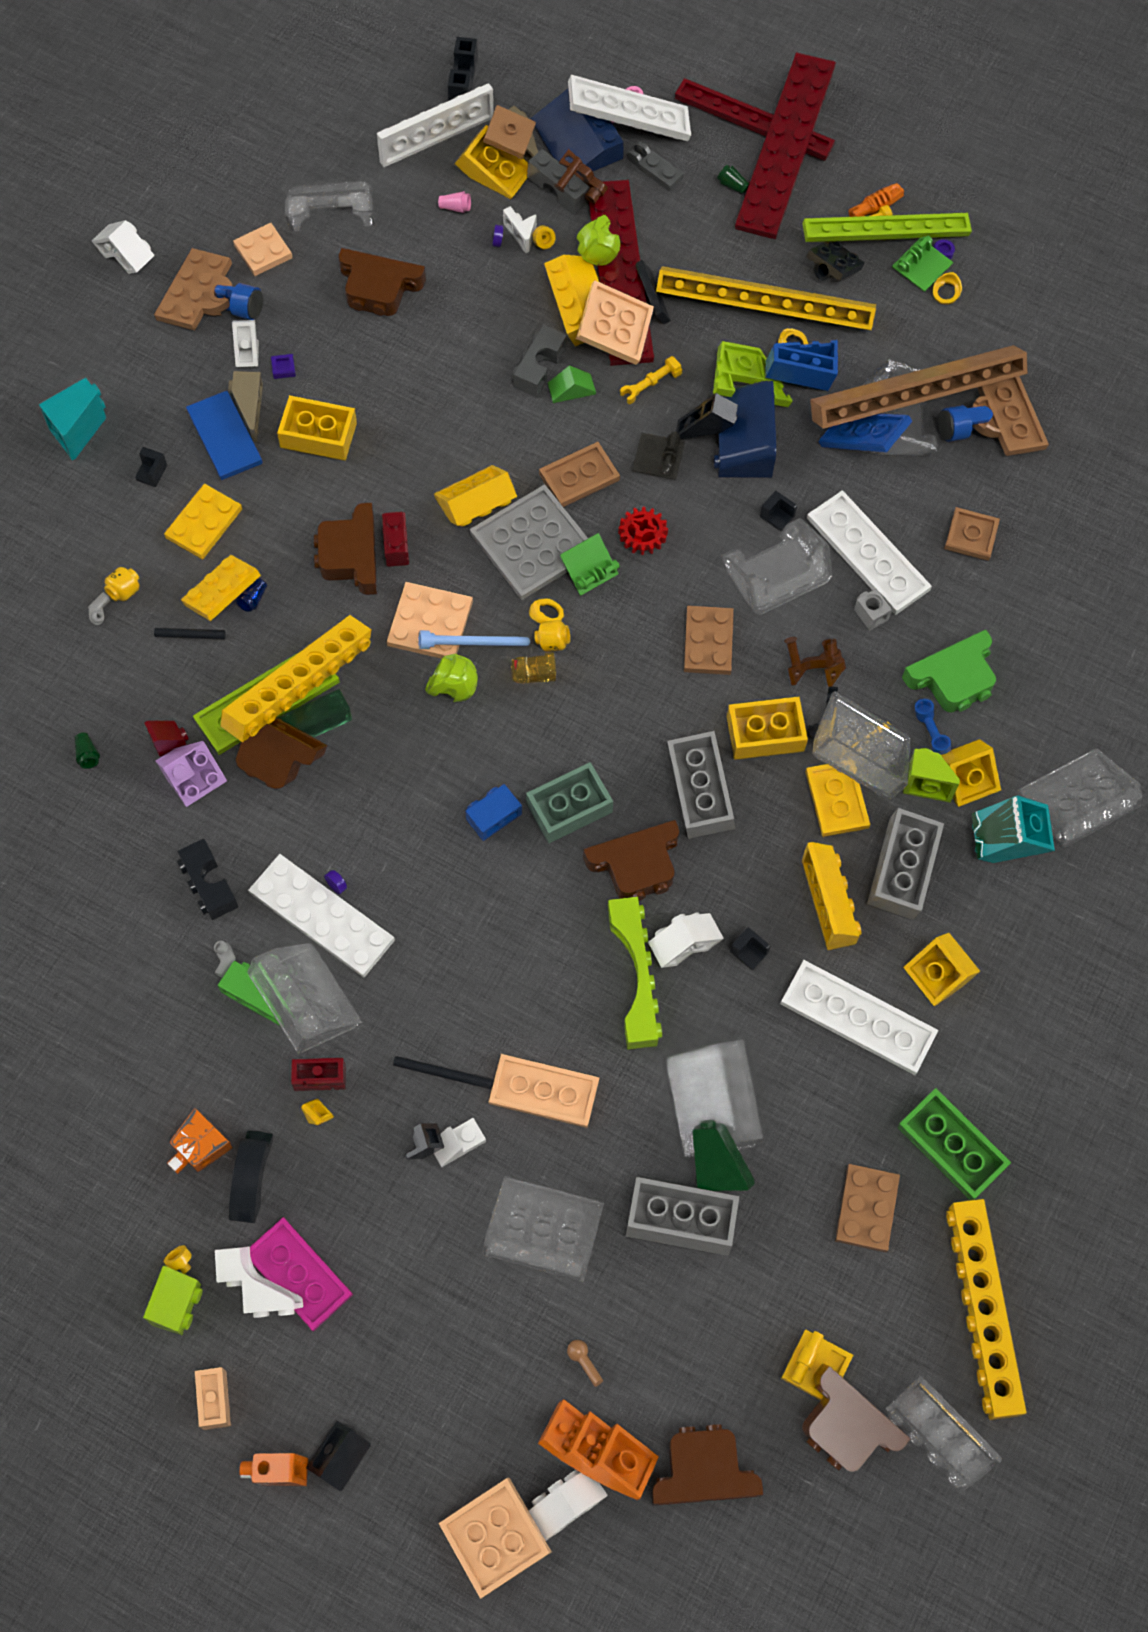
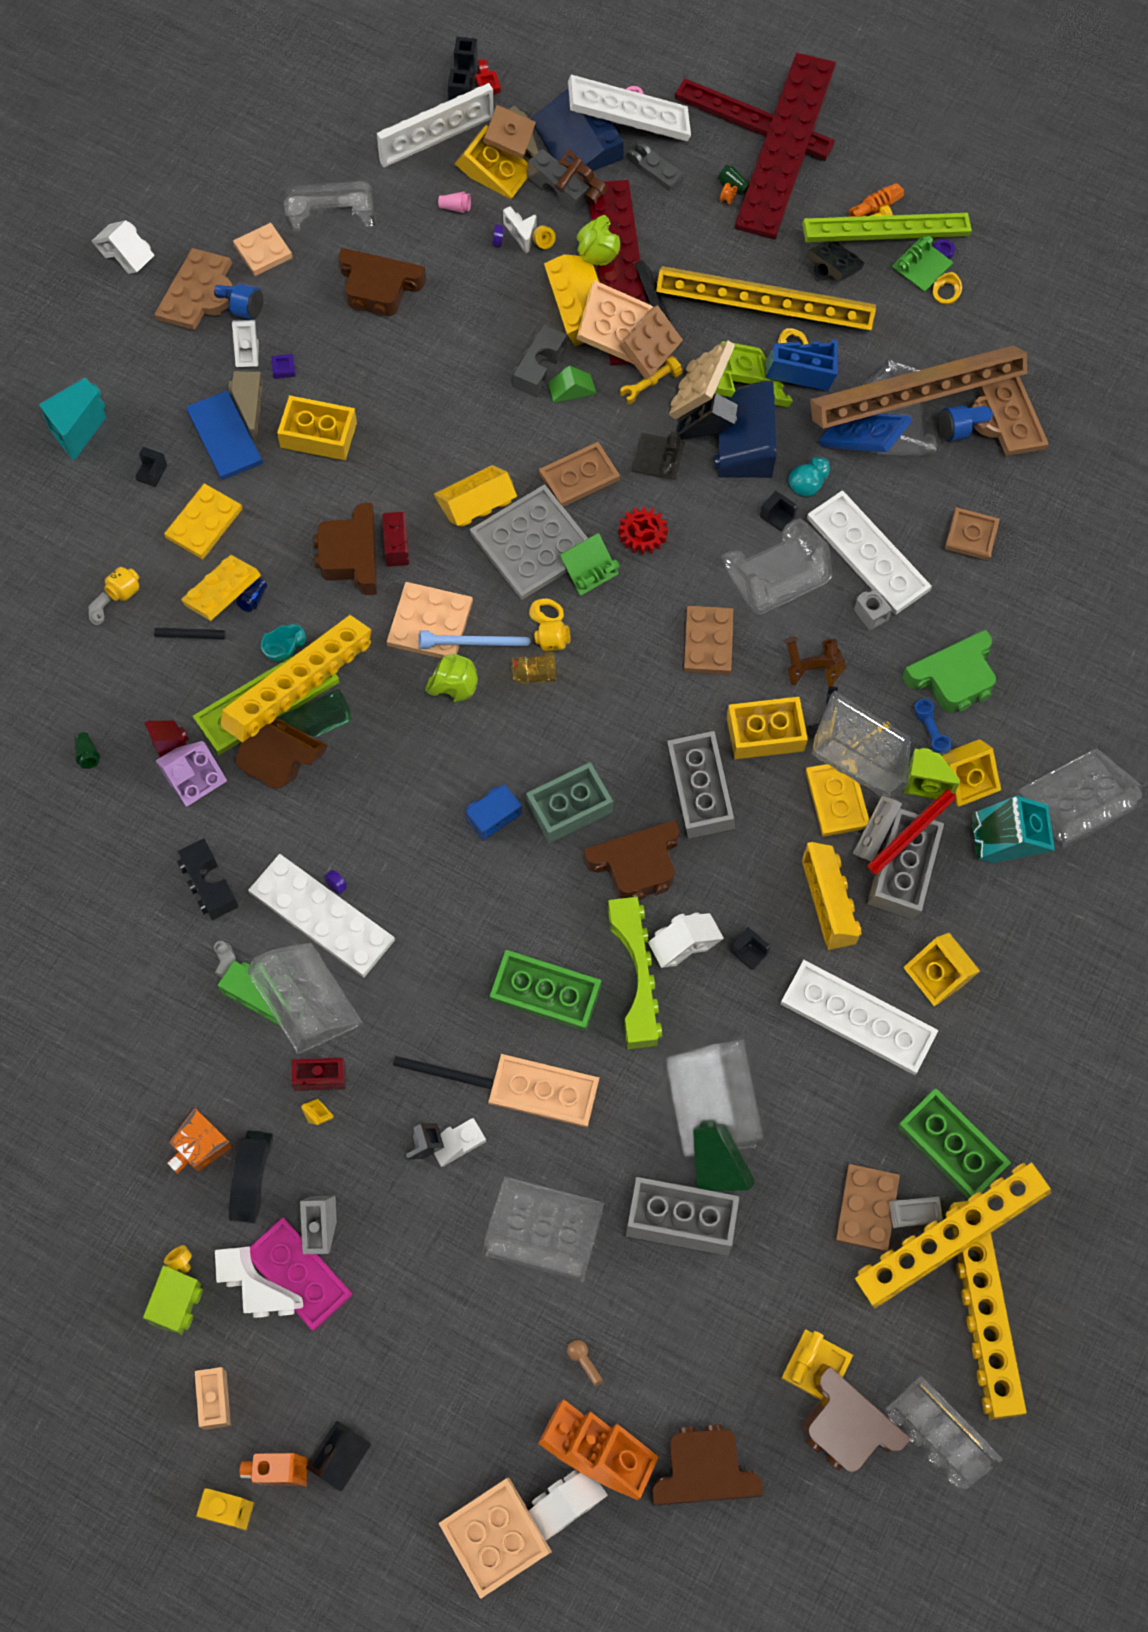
(225, 1509): none -> yellow torso
(282, 642): none -> teal hair
(318, 1223): none -> light grey slope
(485, 77): none -> red plate
(545, 990): none -> bright green brick
(651, 342): none -> medium nougat plate
(701, 379): none -> tan plate
(727, 193): none -> orange bush
(809, 478): none -> teal hair
(877, 828): none -> light grey hinge
(911, 832): none -> red axle
(915, 1212): none -> light grey tile
(968, 1235): none -> yellow brick

